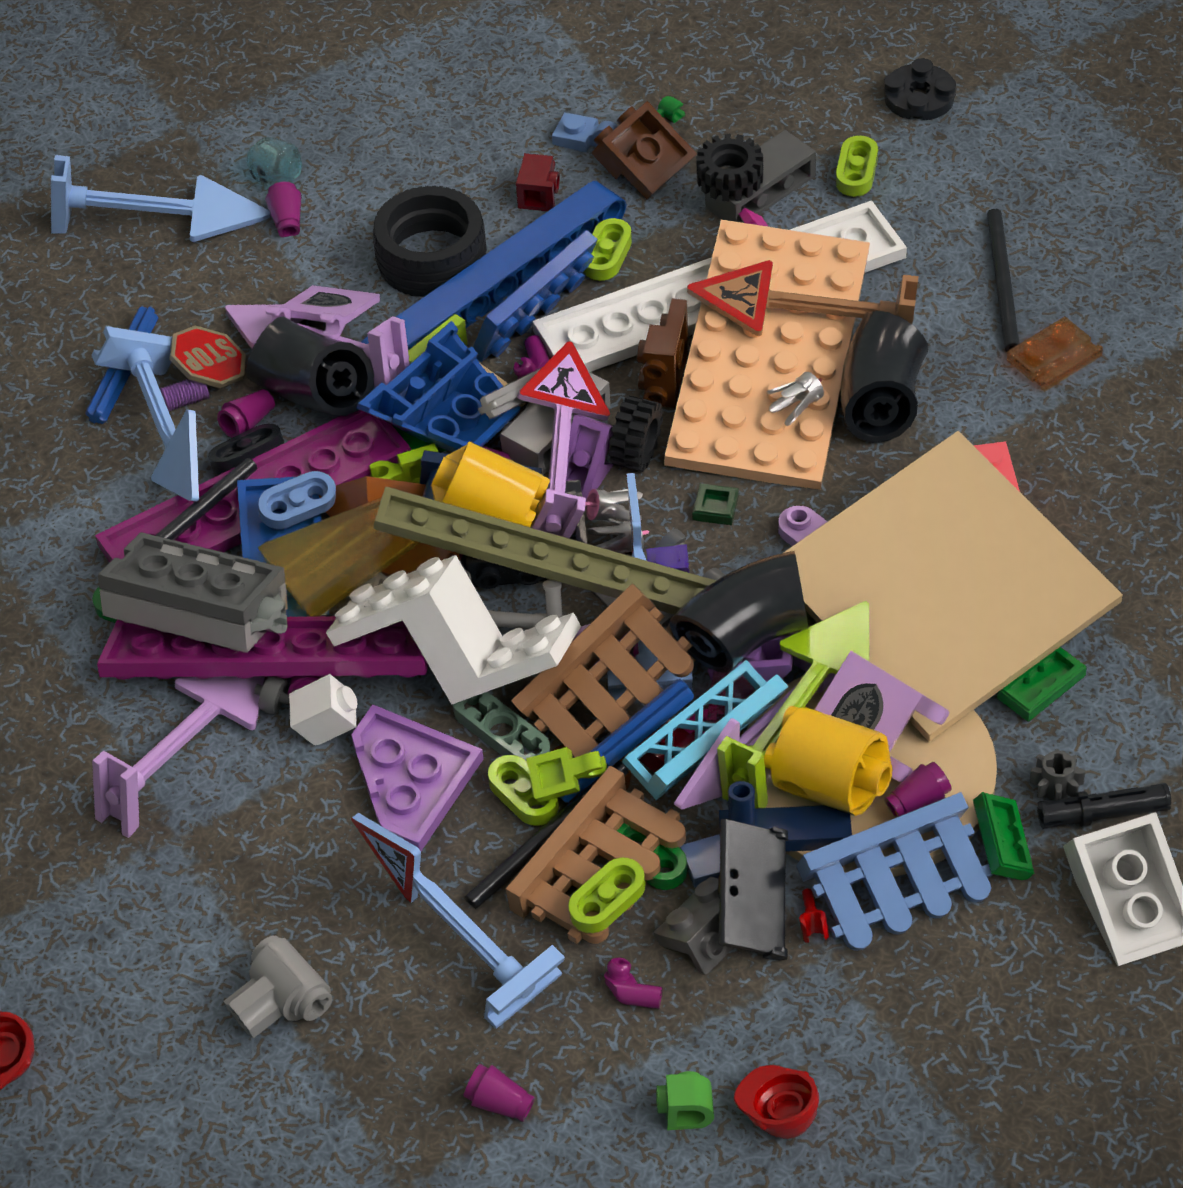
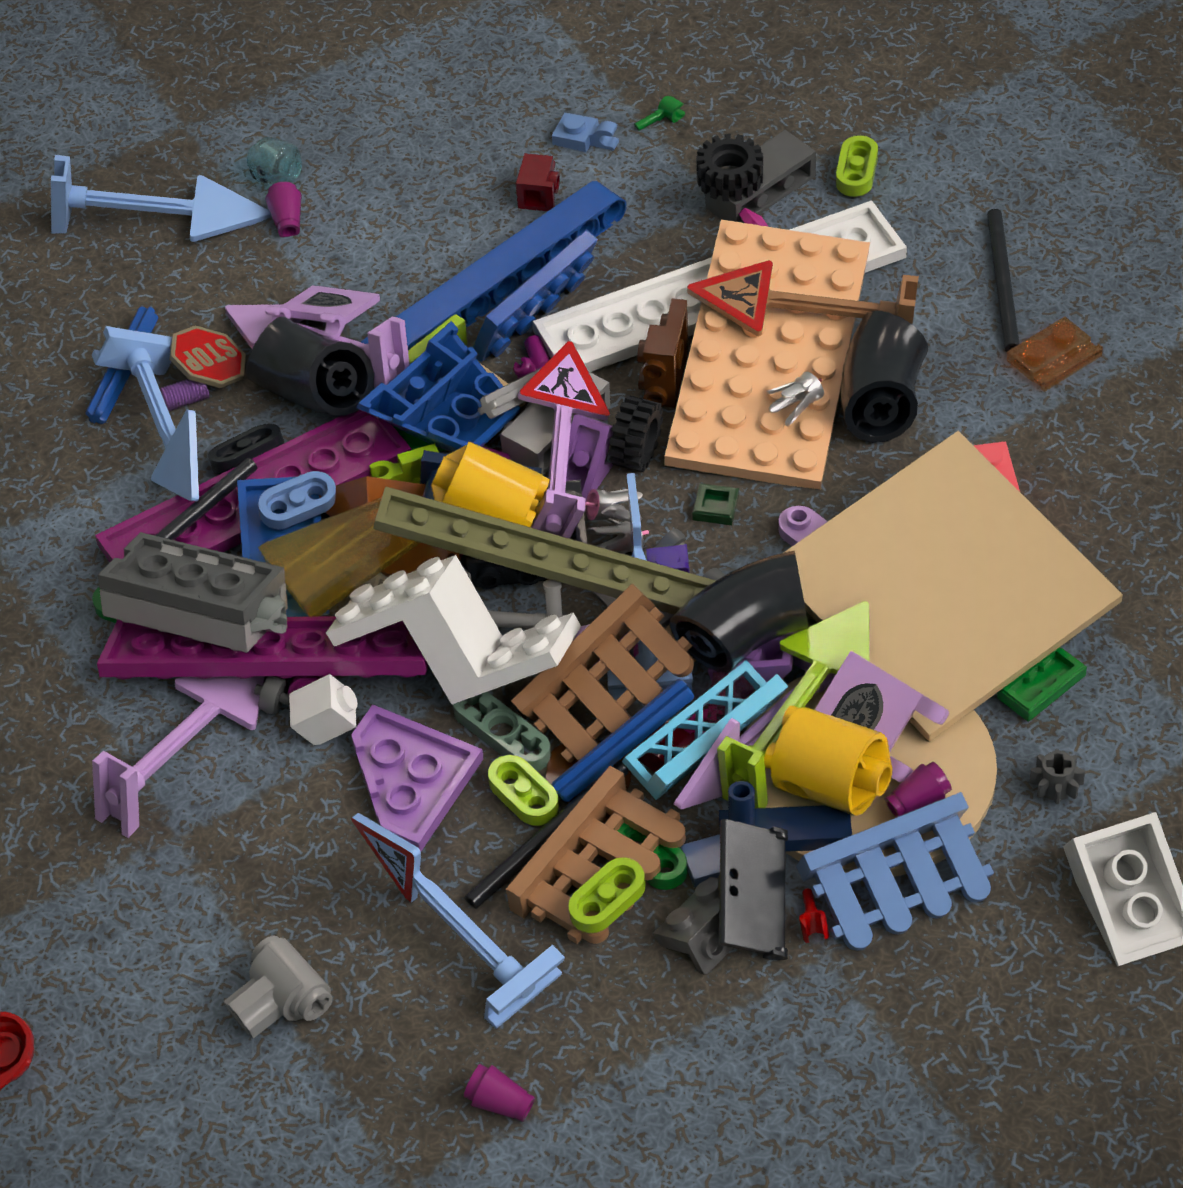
(244, 412): magenta cone -> none
(423, 211): black tyre -> none
(558, 773): lime plate -> none
(606, 253): lime plate -> none
(627, 989): magenta arm -> none
(643, 149): reddish brown plate -> none
(686, 1101): bright green plate -> none
(778, 1100): red hat -> none
(920, 74): black plate -> none
(1003, 836): green plate -> none
(1086, 807): black pin -> none

